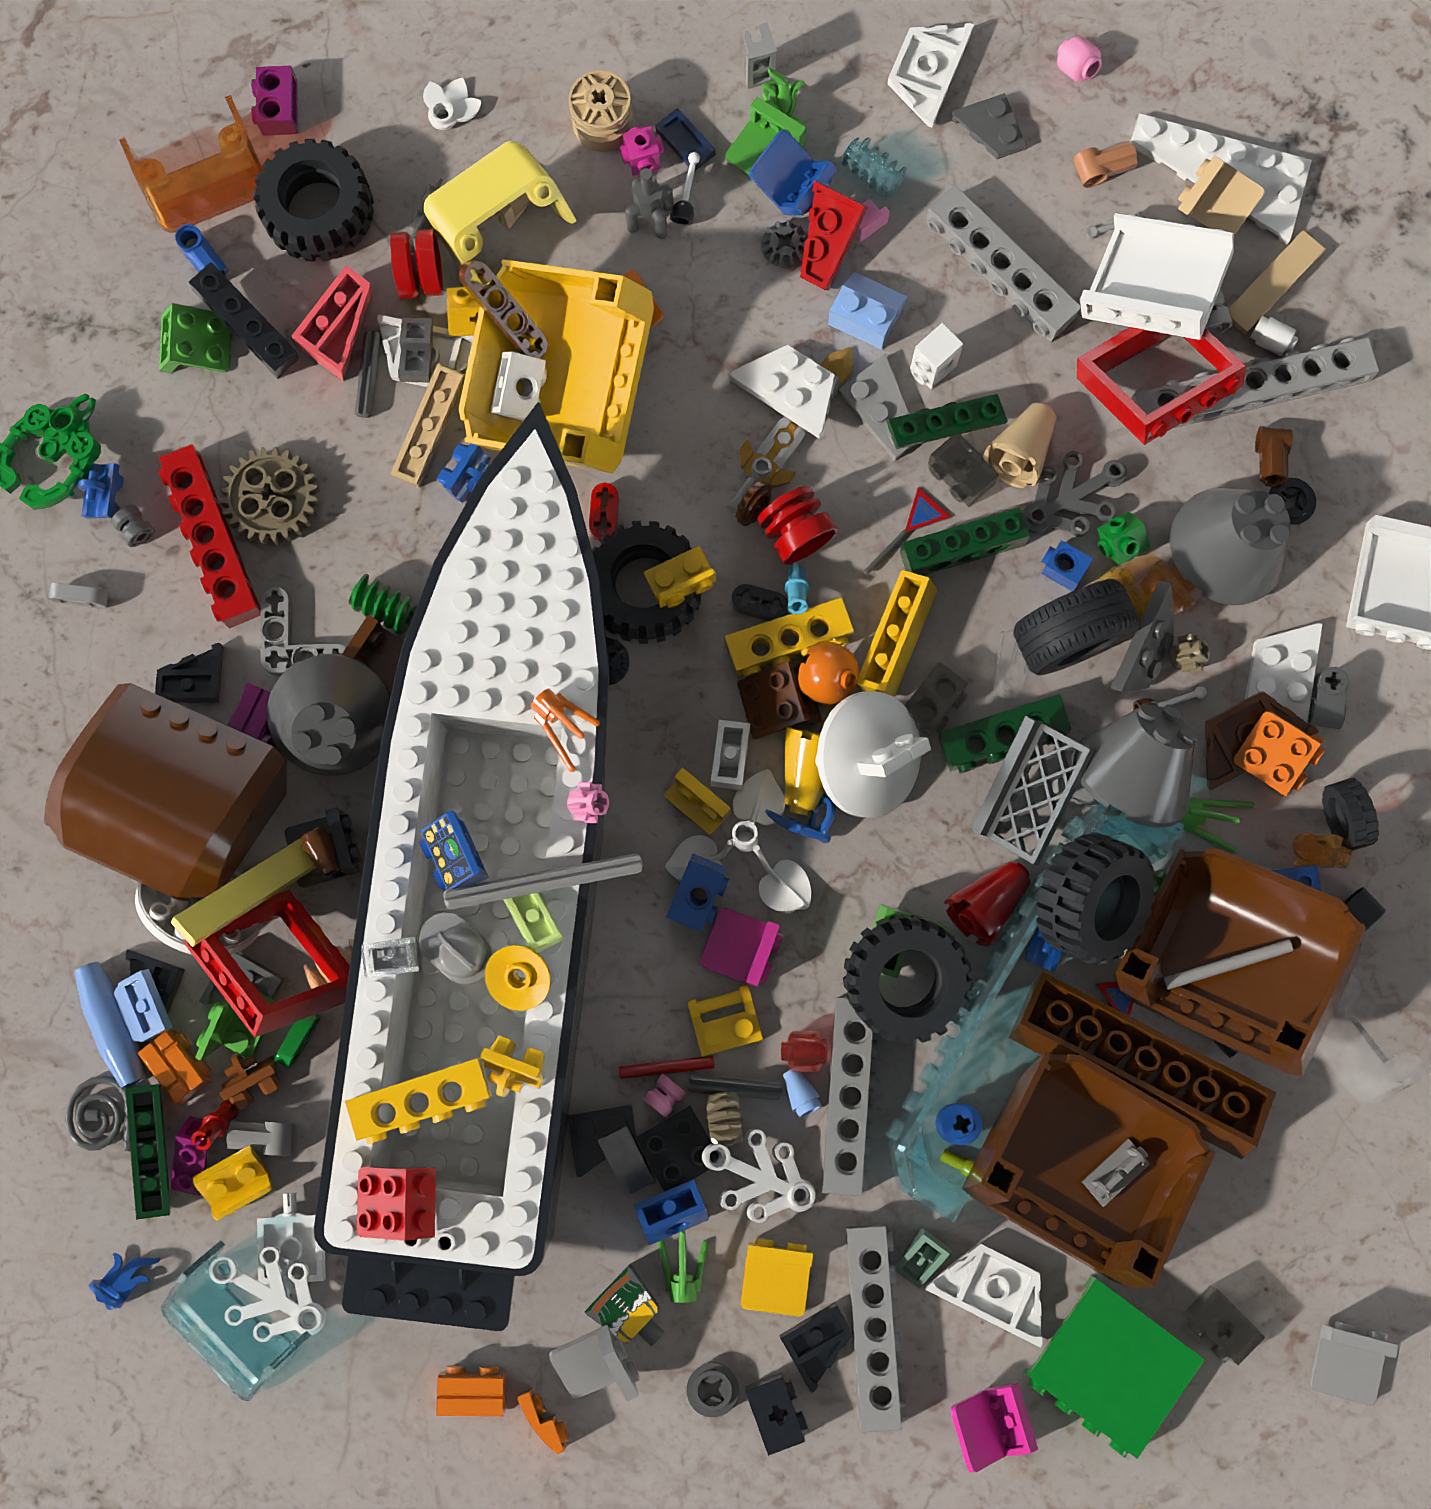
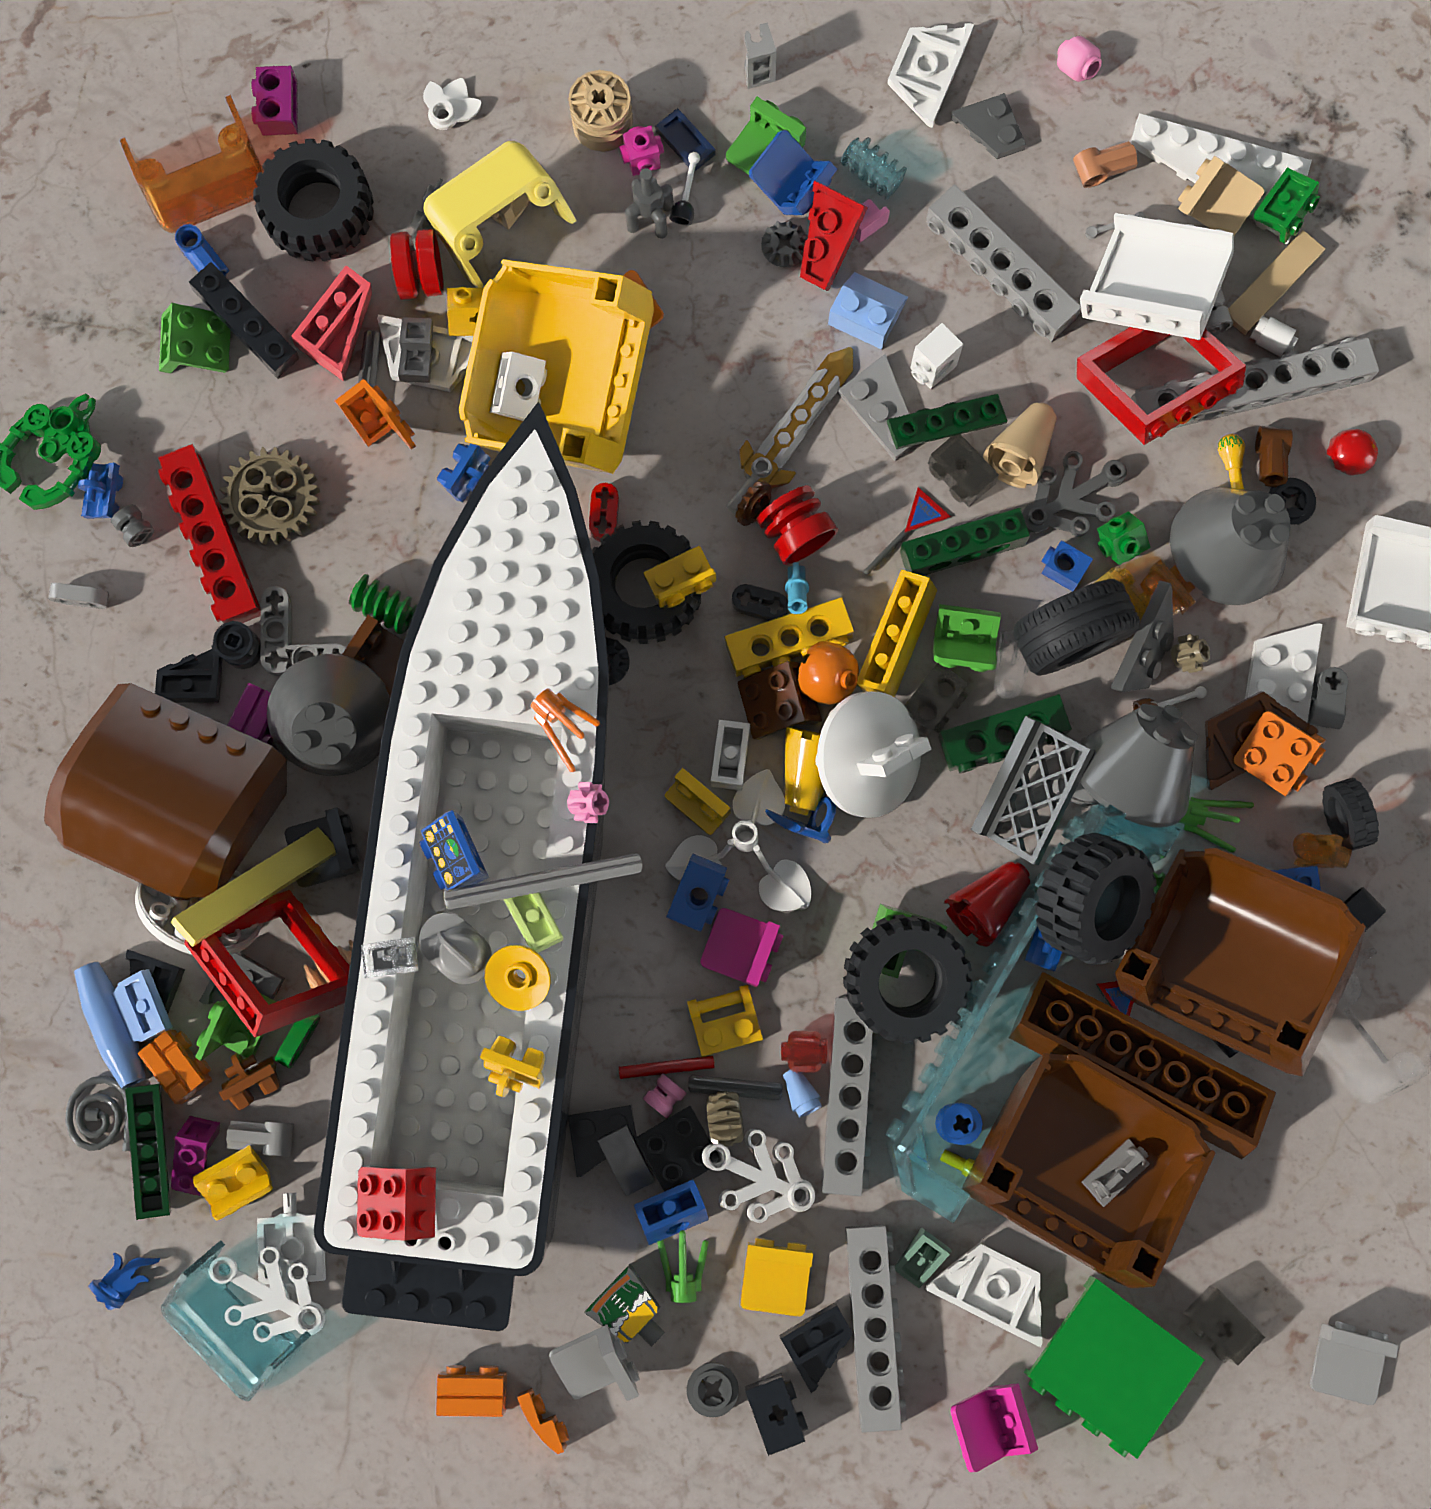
(214, 1125): red pin -> none
(244, 648): none -> black wheel
(321, 851): reddish brown cone -> none
(365, 1108): yellow brick -> none
(373, 414): none -> orange bracket
(428, 425): tan tile -> none
(501, 312): reddish brown beam -> none
(786, 93): bright green piece -> none
(790, 386): white wing -> none
(966, 637): none -> bright green bracket
(1228, 964): light grey bar -> none
(1232, 450): none -> yellow piece
(1288, 203): none -> green bracket
(1353, 451): none -> red hair

